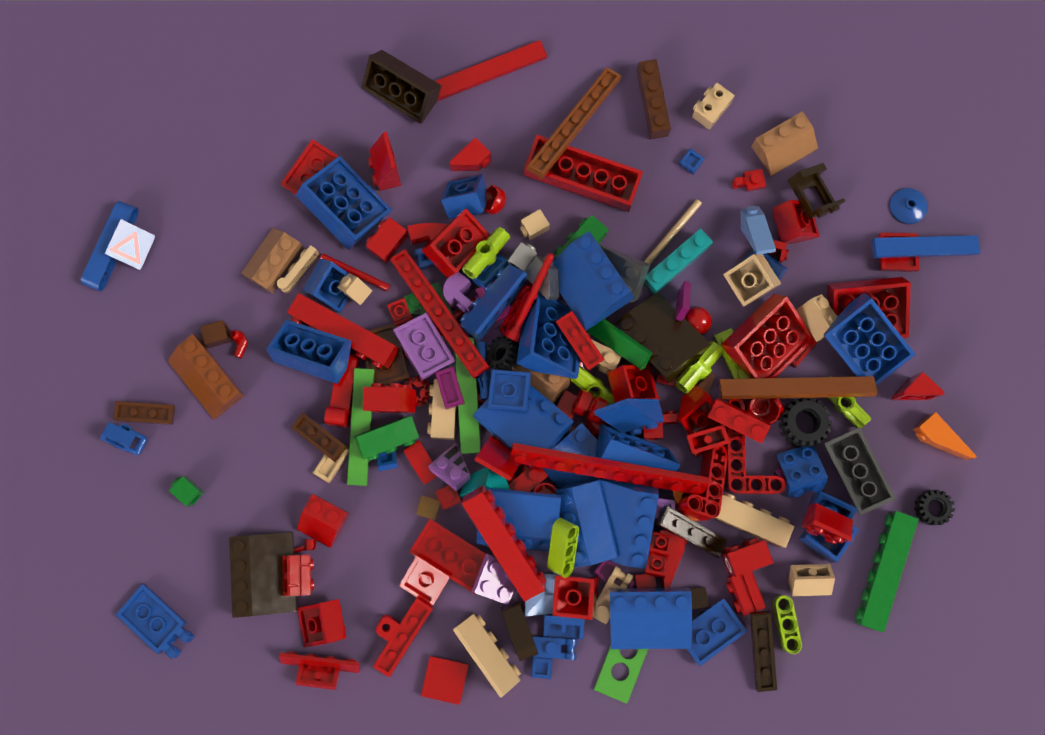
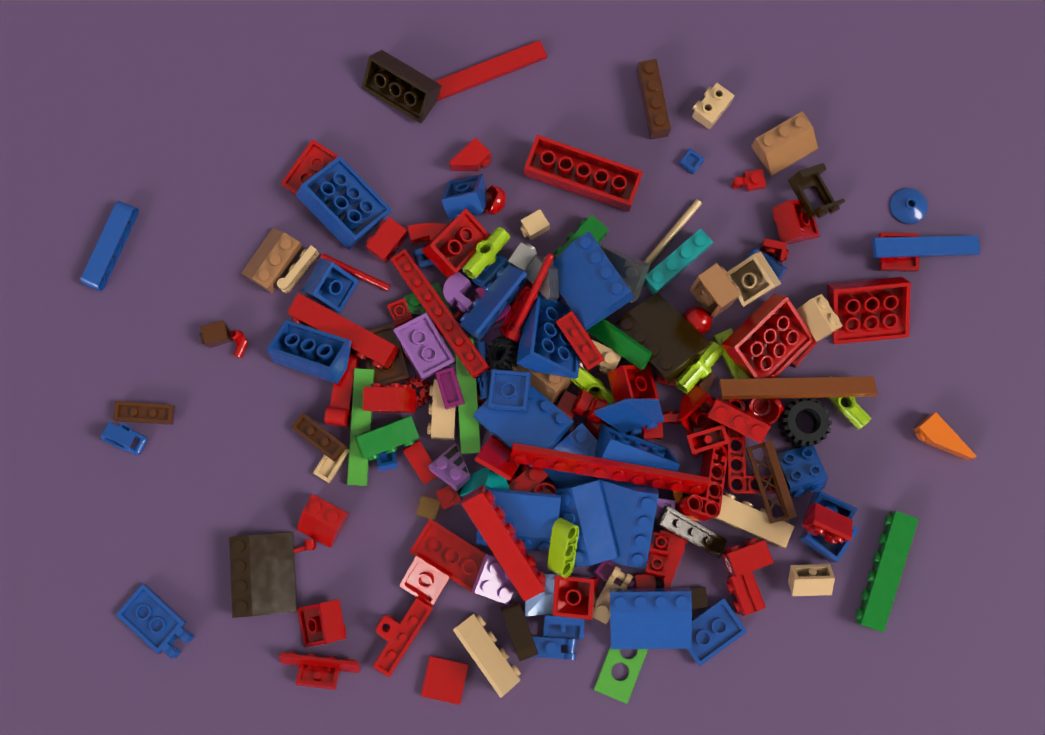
(129, 244): tile -> none
(186, 491): green brick -> none
(205, 376): dark orange slope -> none
(297, 575): brick -> none
(354, 288): tan brick -> none
(384, 164): red slope -> none
(541, 667): blue tile -> none
(573, 123): dark orange tile -> none
(683, 301): magenta tile -> none
(714, 290): none -> medium nougat brick
(756, 230): medium blue slope -> none
(763, 651): dark brown tile -> none
(778, 479): none -> reddish brown fence
(793, 631): lime beam -> none
(859, 471): dark grey slope -> none
(868, 340): blue slope -> none
(918, 388): red slope -> none
(946, 507): black tyre -> none

